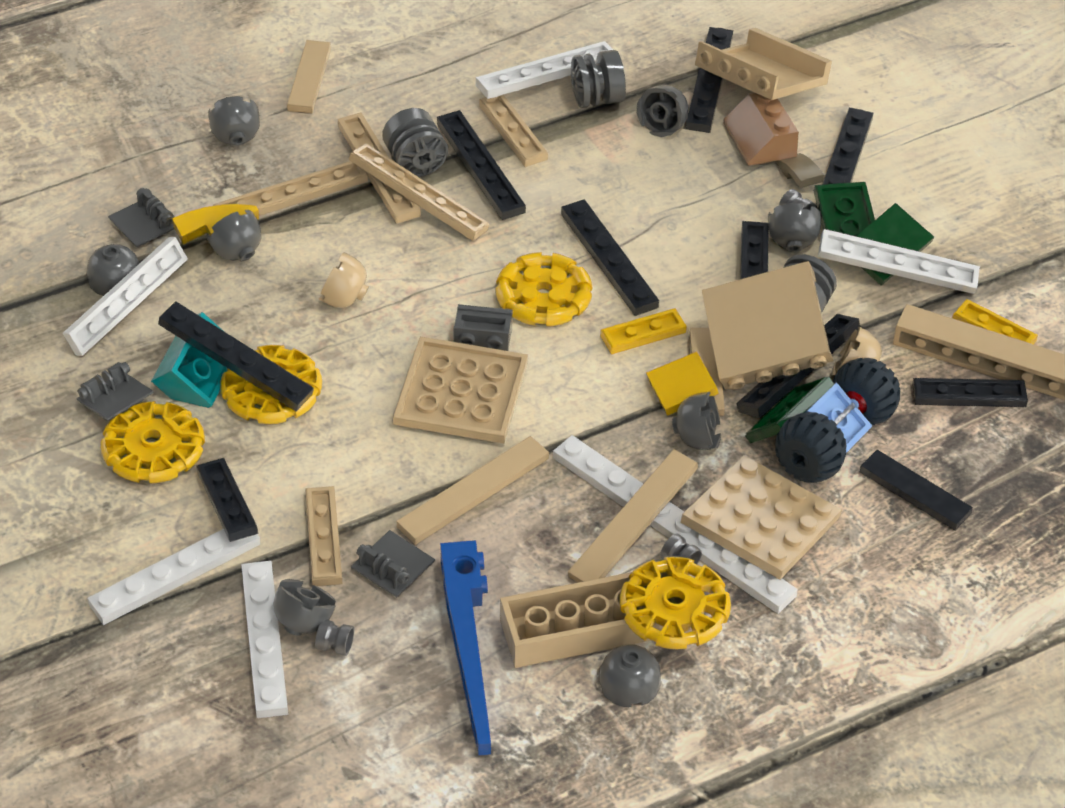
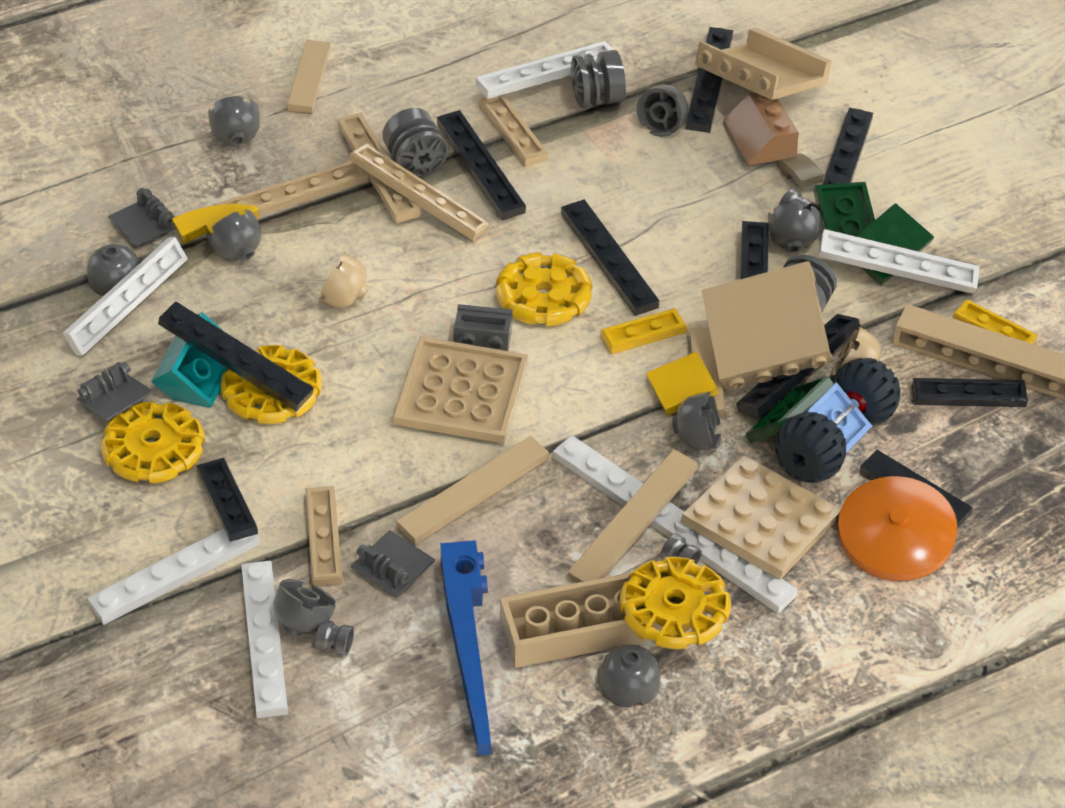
(897, 528): none -> orange dish

